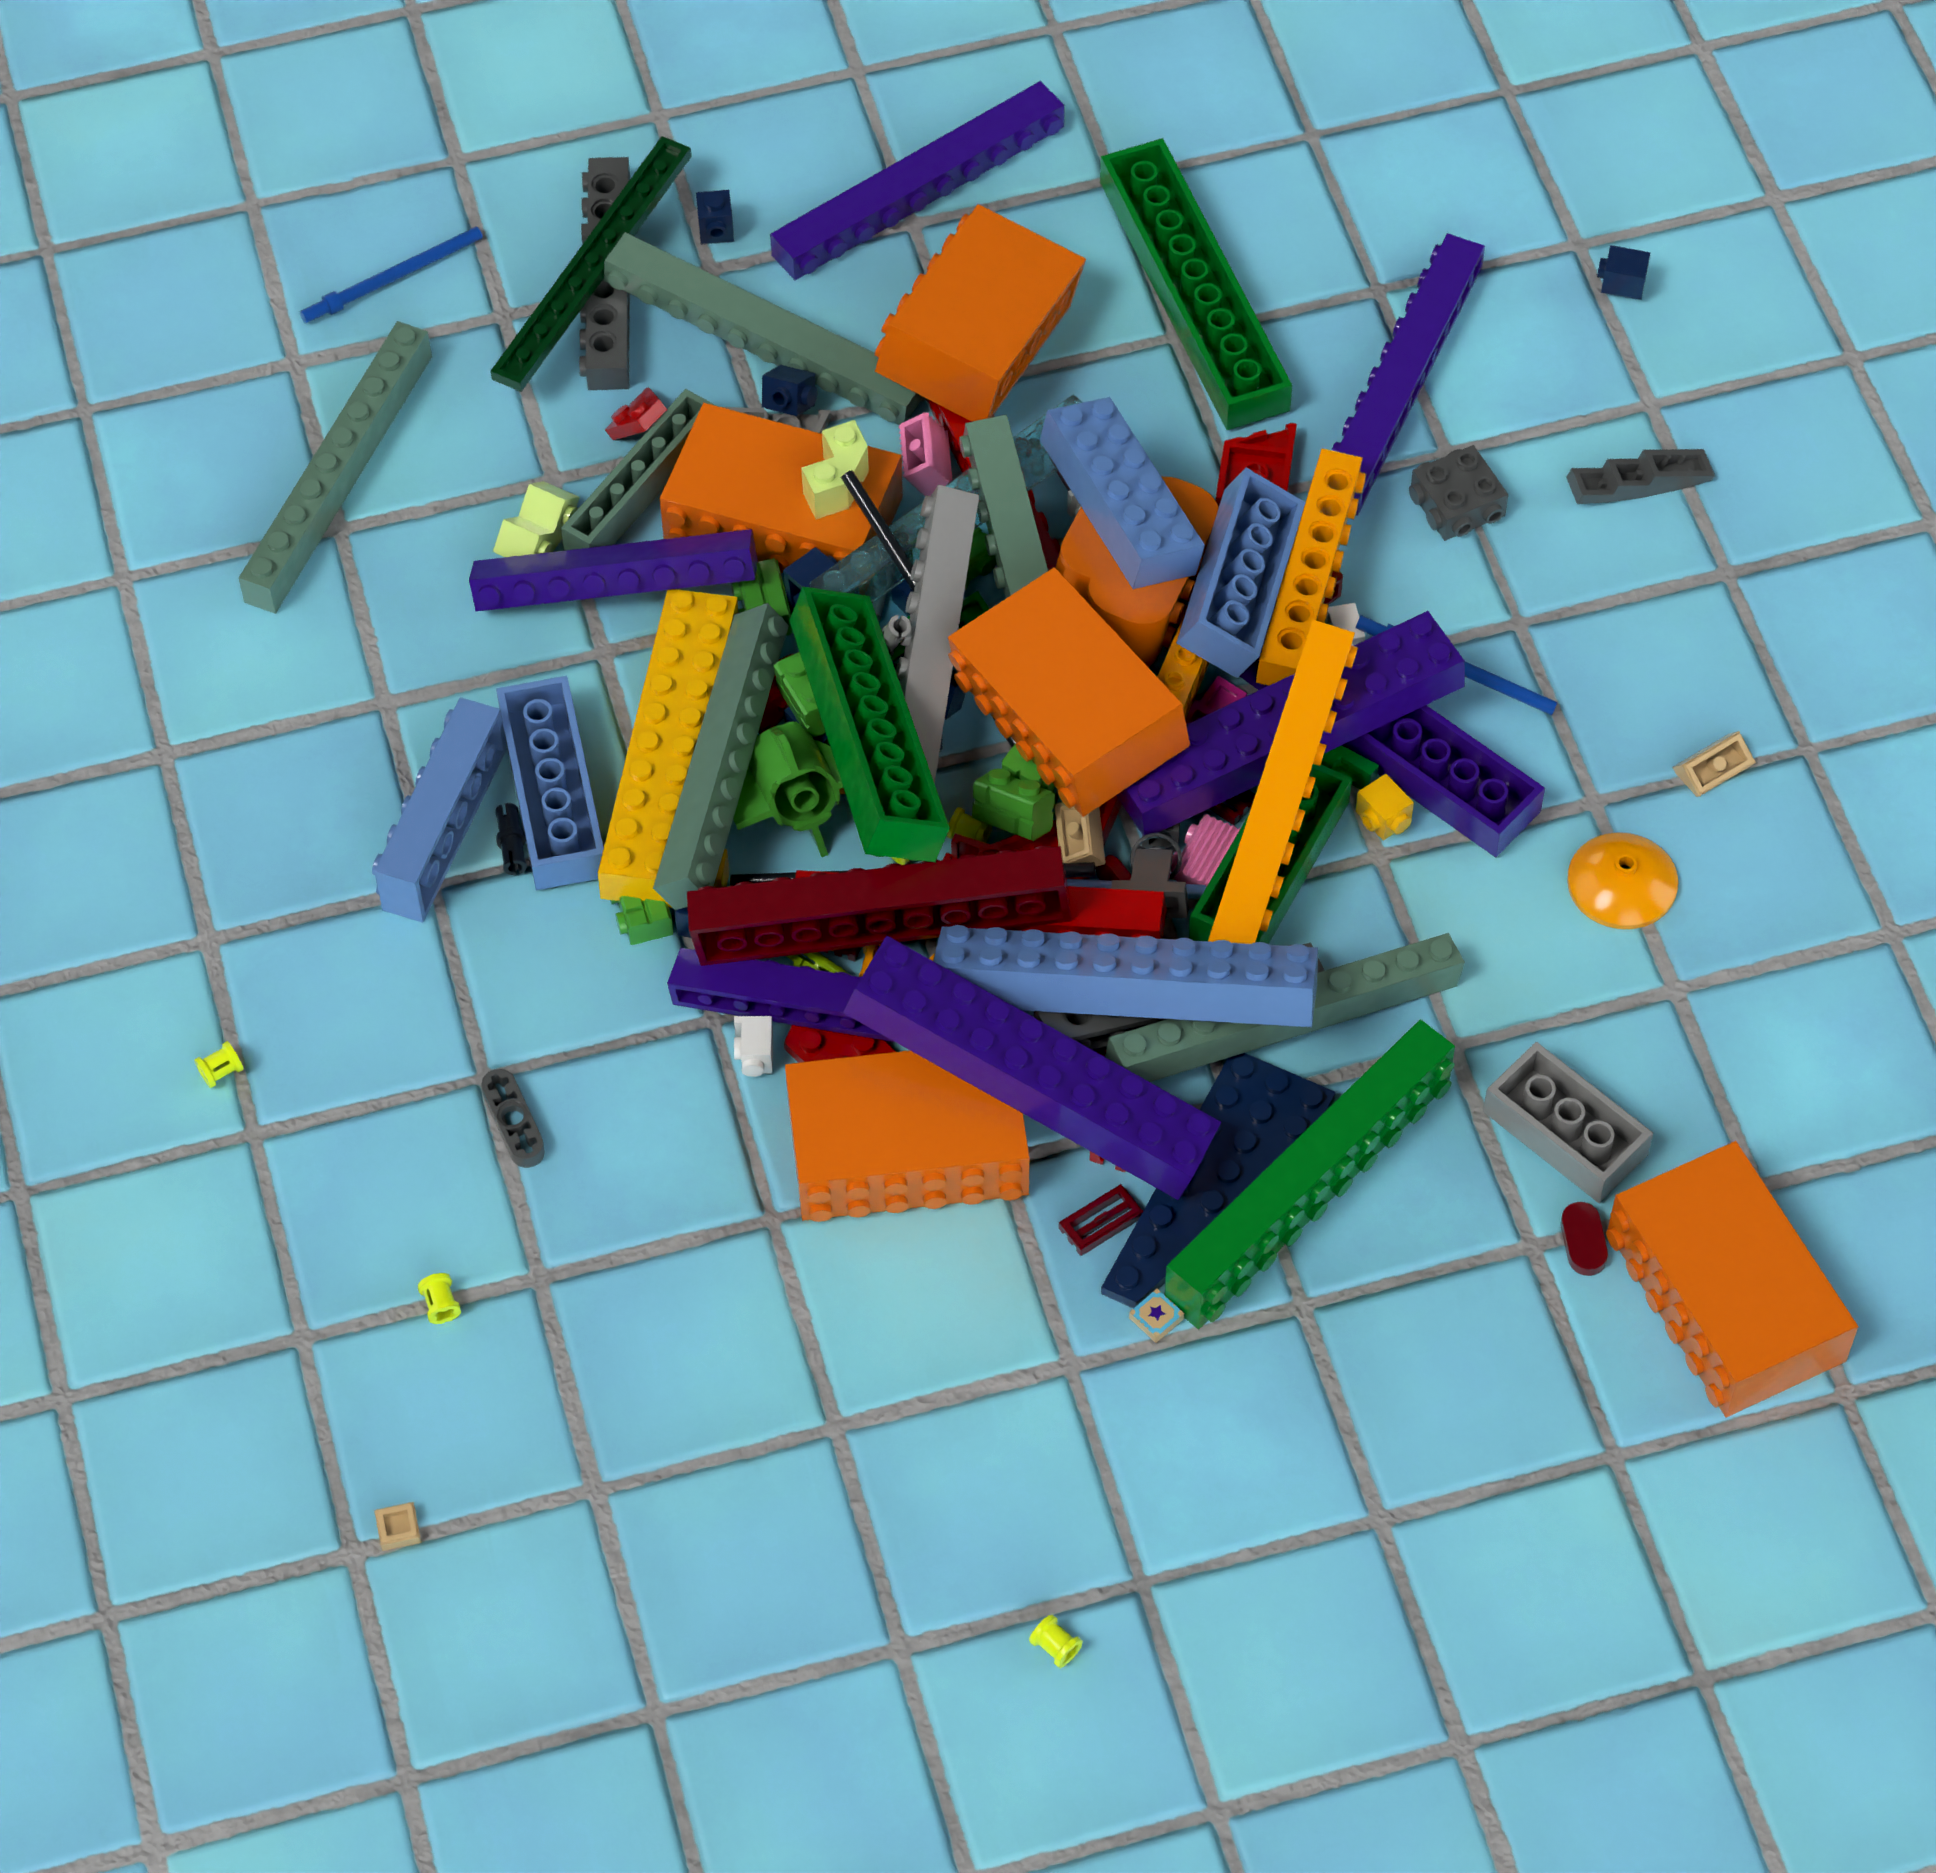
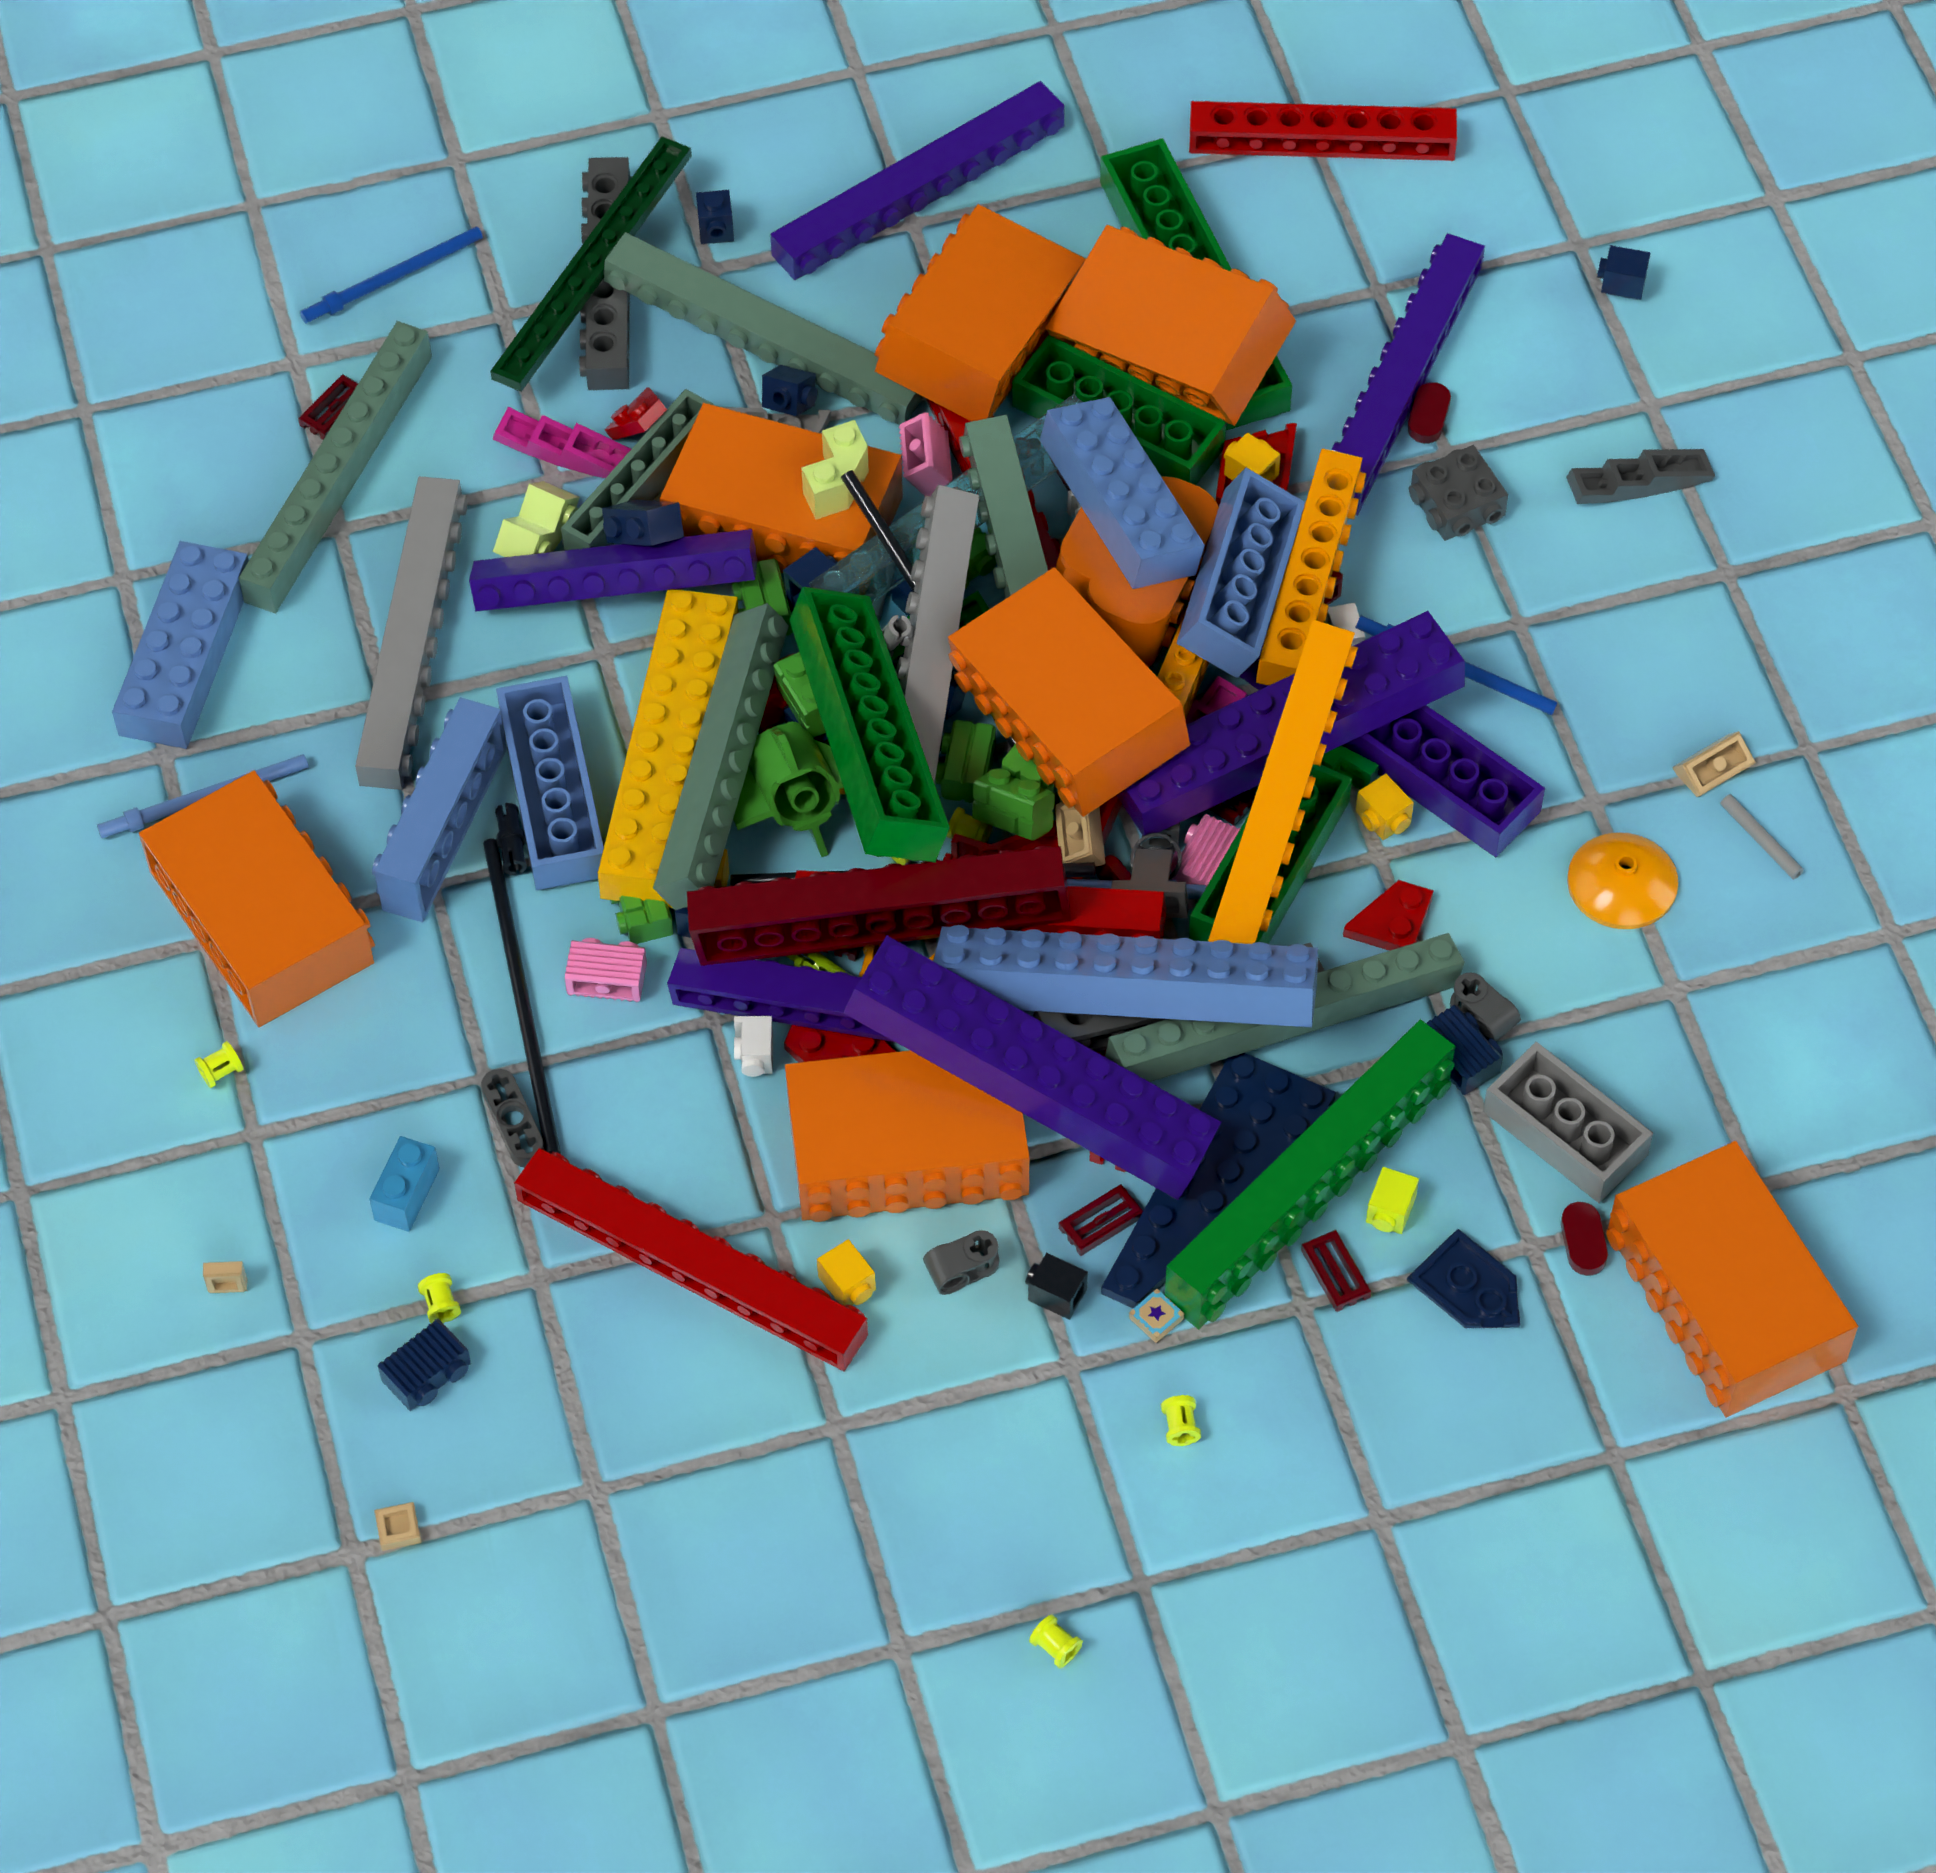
(135, 819): none -> medium blue bar
(181, 646): none -> medium blue brick
(225, 1277): none -> tan tile
(258, 897): none -> orange brick
(327, 420): none -> dark red tile
(404, 1183): none -> dark azure brick
(410, 634): none -> light grey brick
(424, 1365): none -> dark blue brick
(521, 997): none -> black piece
(560, 445): none -> dark pink slope
(605, 970): none -> bright pink brick
(642, 522): none -> dark blue brick
(692, 1258): none -> red brick
(846, 1274): none -> yellow brick
(960, 1262): none -> dark grey piece
(968, 757): none -> bright green brick
(1056, 1285): none -> black brick
(1172, 432): none -> green brick
(1174, 321): none -> orange brick
(1180, 1420): none -> neon yellow bush
(1251, 454): none -> yellow brick
(1323, 130): none -> red brick
(1349, 1297): none -> dark red tile
(1392, 918): none -> red wing
(1392, 1200): none -> neon yellow brick
(1429, 412): none -> dark red tile
(1469, 1284): none -> dark blue tile
(1474, 1055): none -> dark blue brick
(1490, 1009): none -> dark grey piece
(1762, 837): none -> light grey piece

